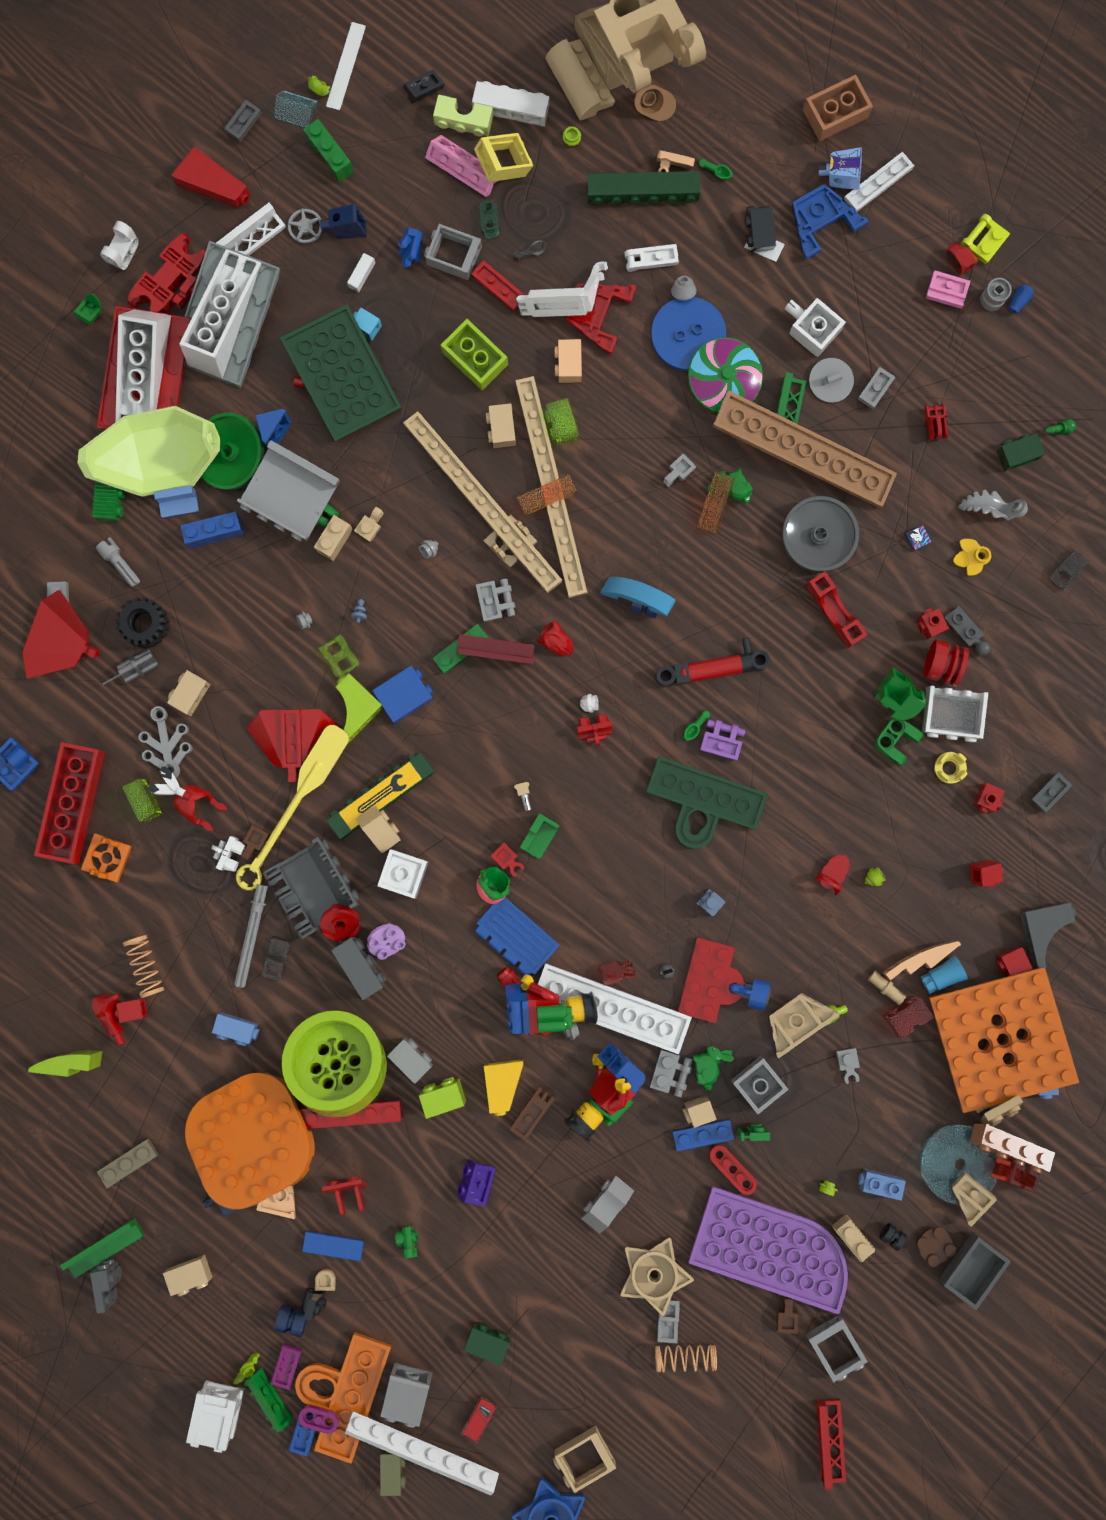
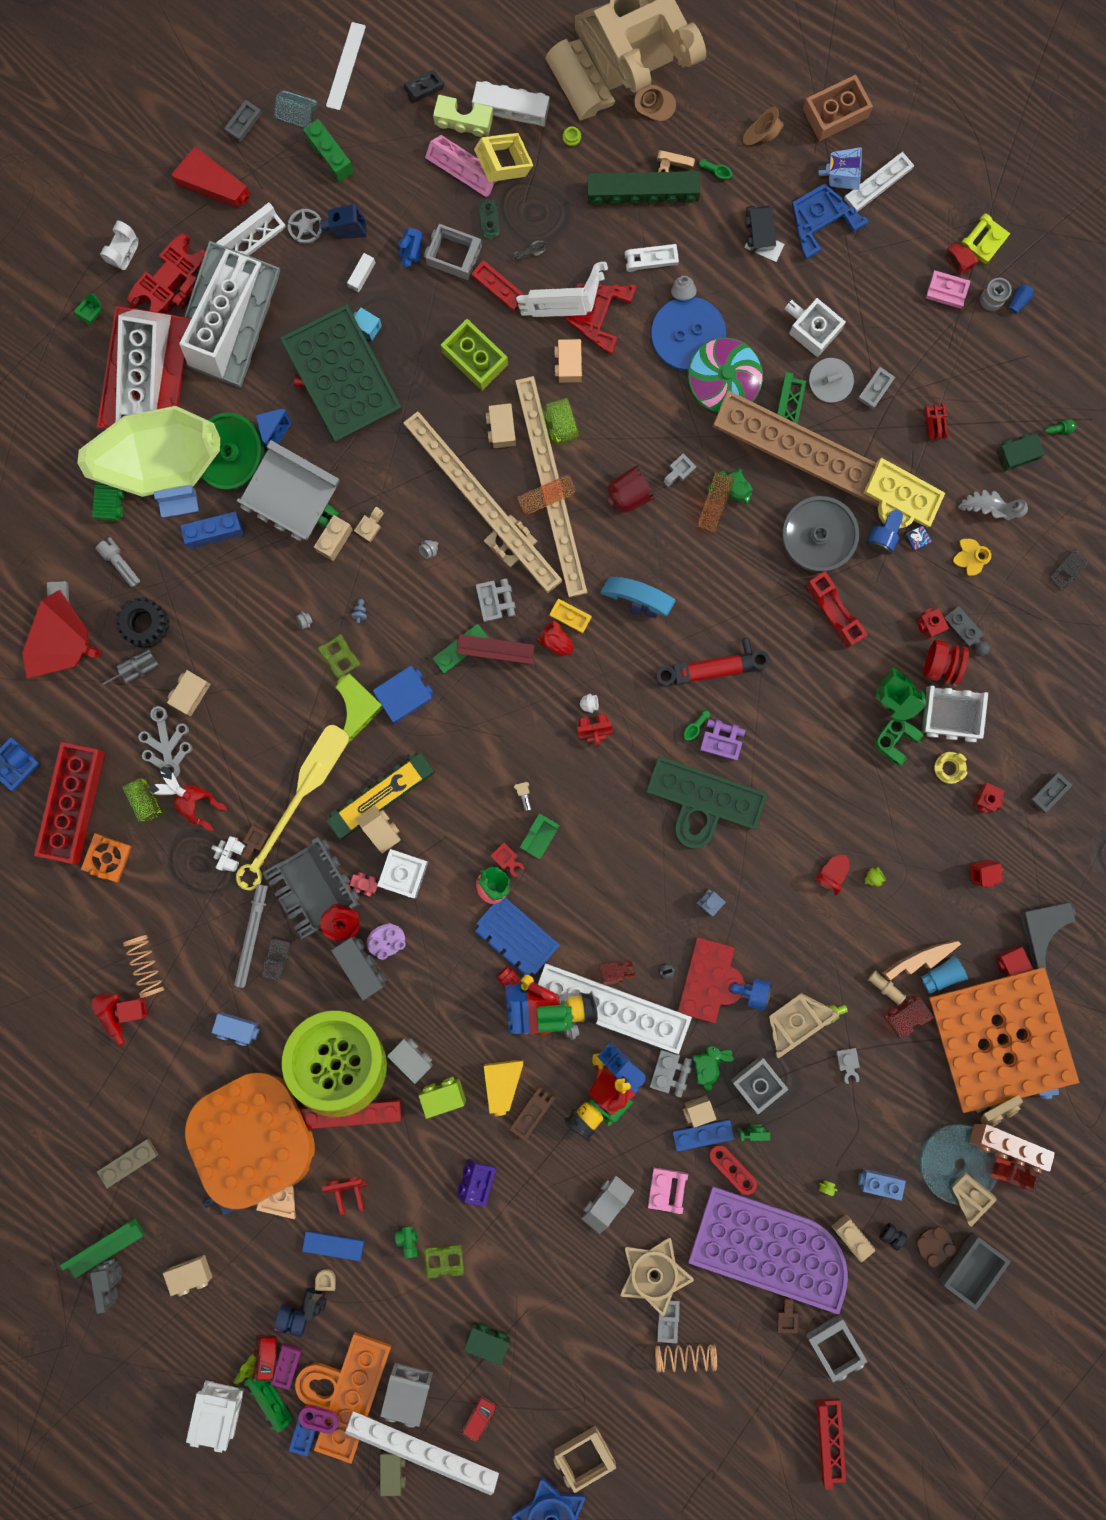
(69, 1063): lime slope -> none
(266, 1355): none -> slope
(289, 735): red panel -> none
(318, 86): lime plate -> none
(361, 883): none -> coral piece
(445, 1269): none -> clear neon green piece
(570, 616): none -> yellow plate
(629, 491): none -> dark red cylinder
(661, 1188): none -> bright pink plate
(764, 128): none -> medium nougat piece
(901, 501): none -> light yellow plate

